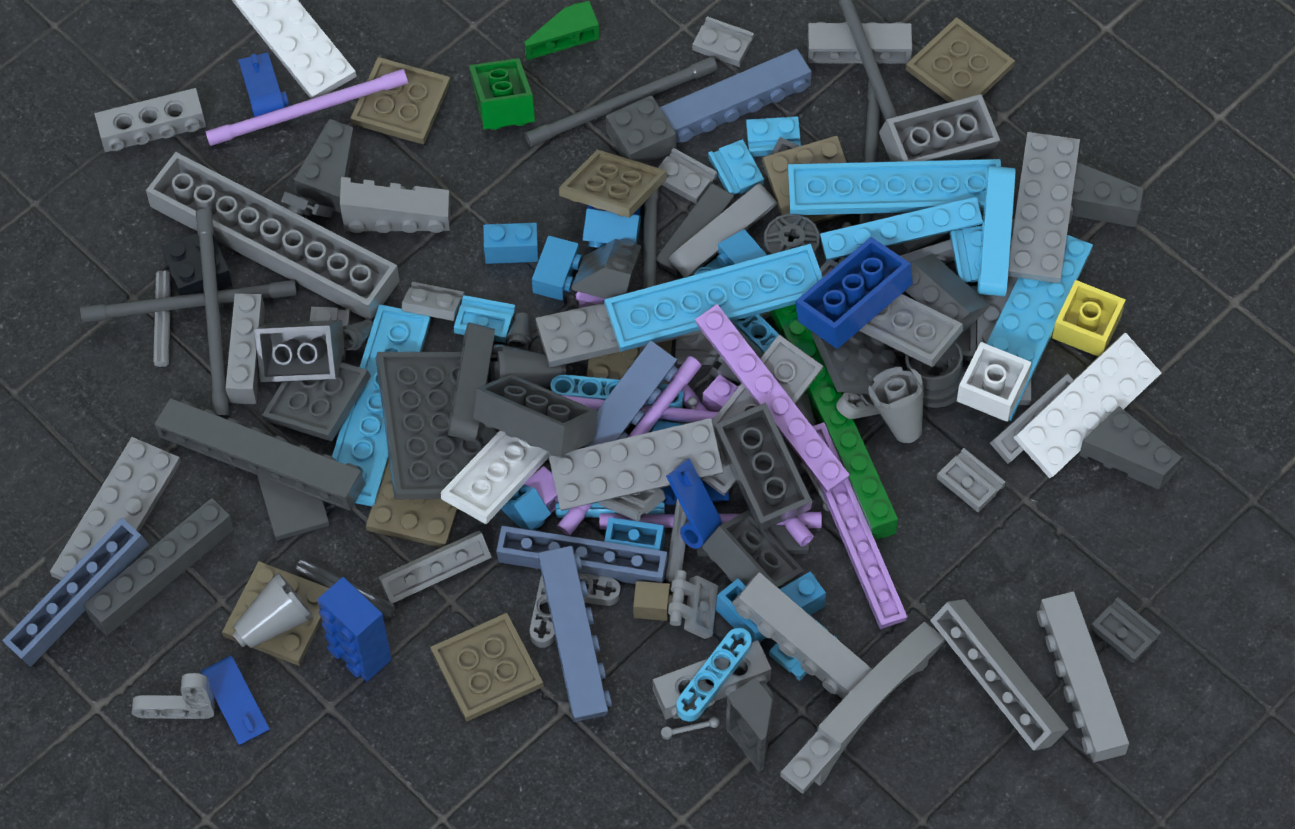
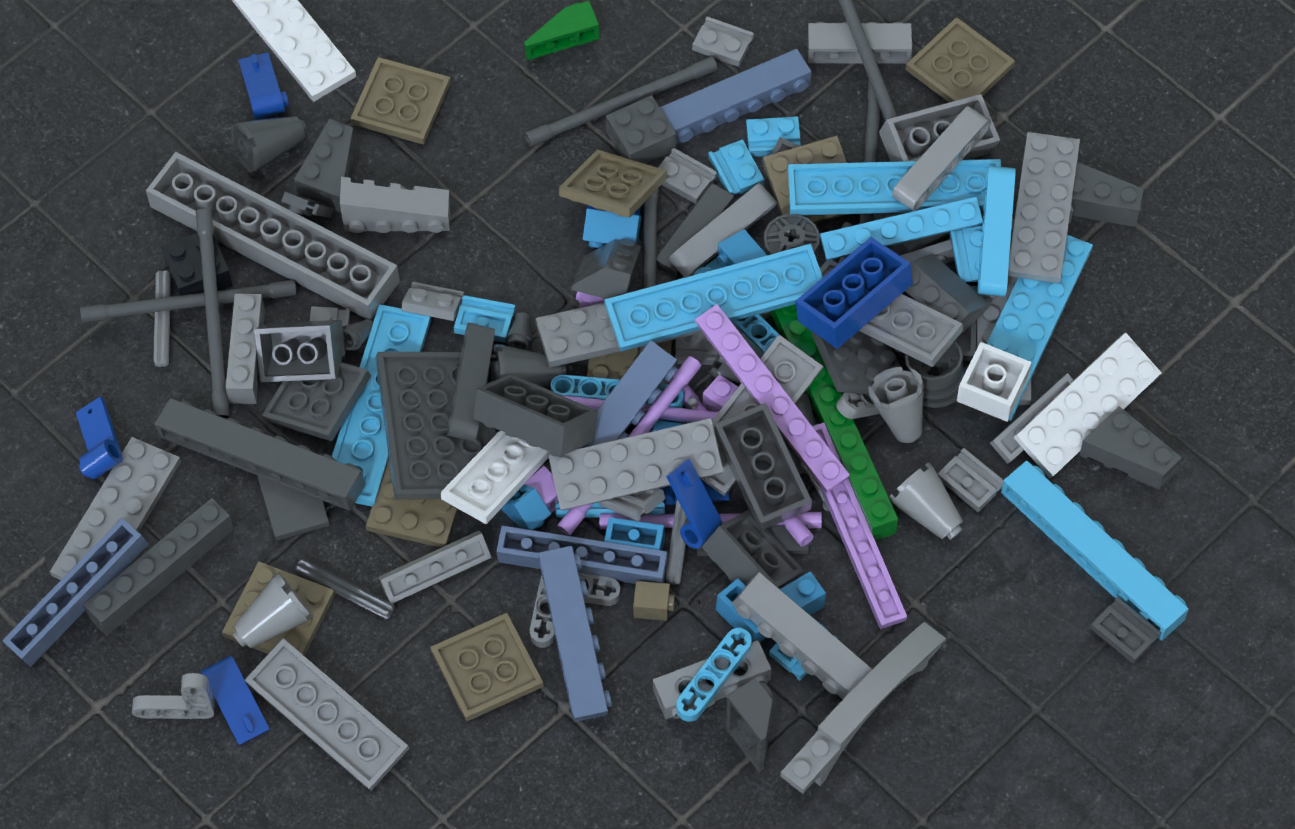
(99, 438): none -> blue door
(139, 114): light grey brick -> none
(228, 132): lavender piece -> none
(266, 139): none -> dark grey cone
(327, 714): none -> light grey plate
(354, 630): blue brick -> none
(502, 93): green slope -> none
(510, 243): dark azure brick -> none
(556, 268): dark azure brick -> none
(667, 732): light grey hinge -> none
(700, 606): light grey plate -> none
(929, 503): none -> light grey cone
(941, 158): none -> light grey beam
(999, 674): light grey brick -> none
(1083, 677): light grey brick -> none
(1088, 318): light yellow brick -> none
(1093, 548): none -> medium azure brick

